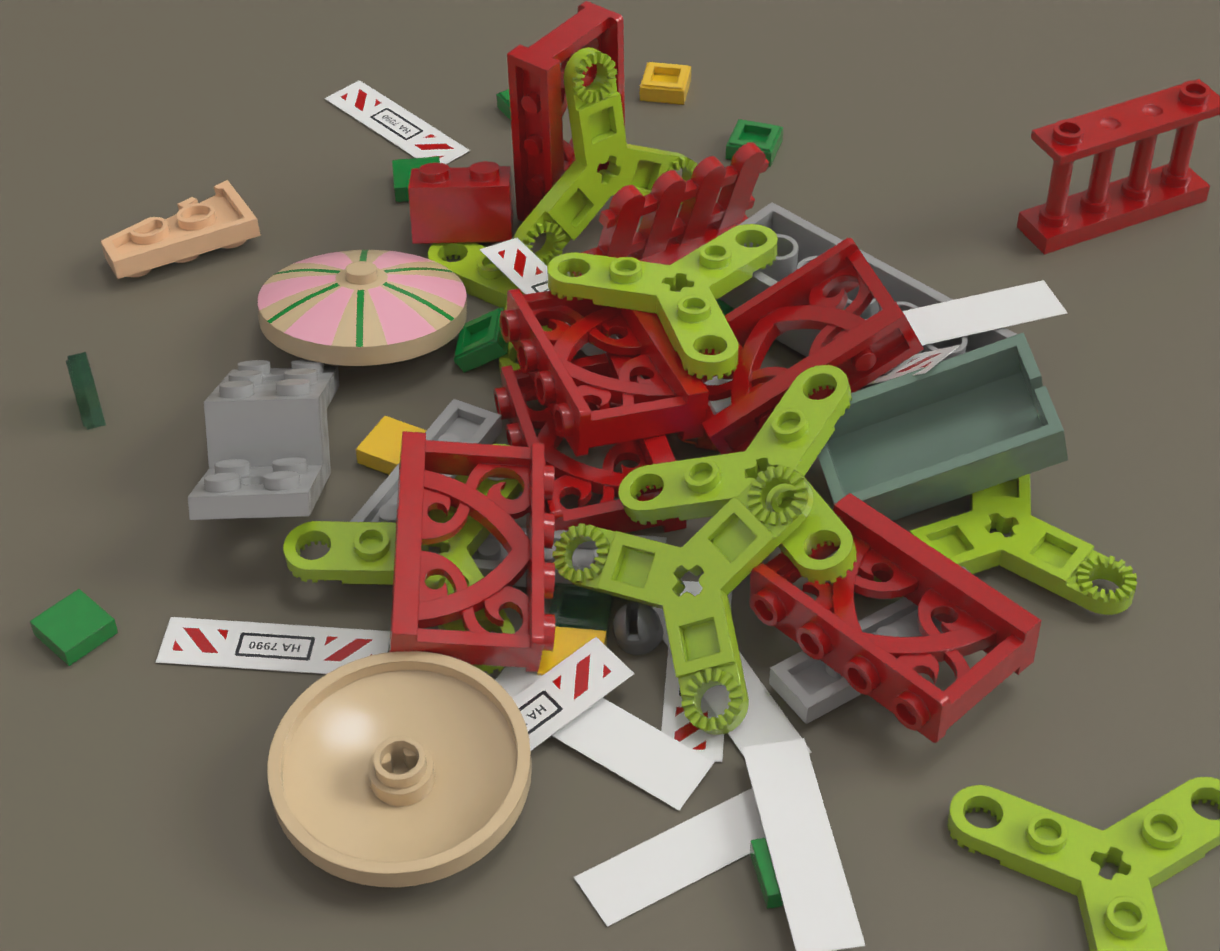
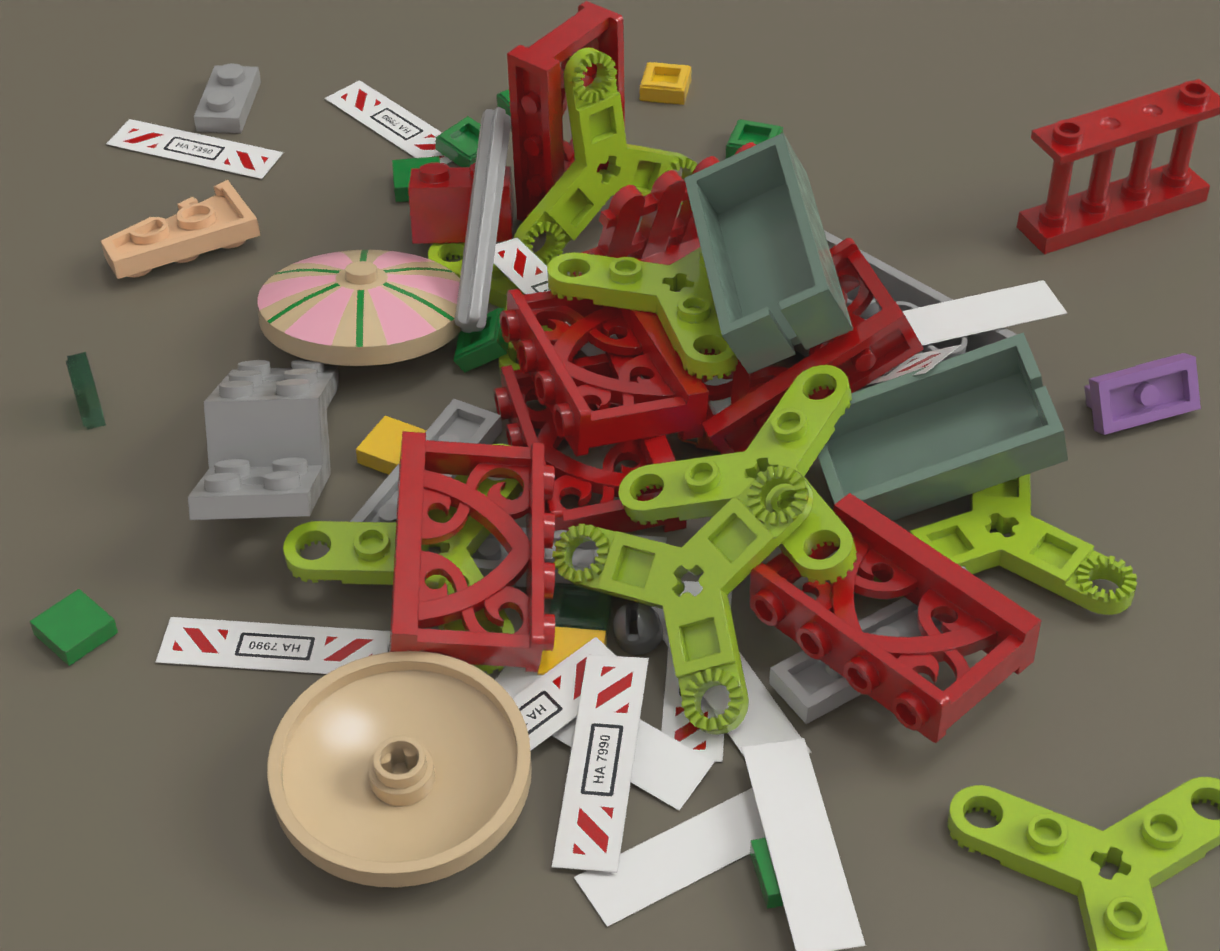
(195, 148): none -> white sticker
(227, 99): none -> light grey plate
(460, 142): none -> green tile
(483, 221): none -> light grey axle
(601, 764): none -> white sticker
(766, 254): none -> sand green piece
(1143, 393): none -> medium lavender hinge

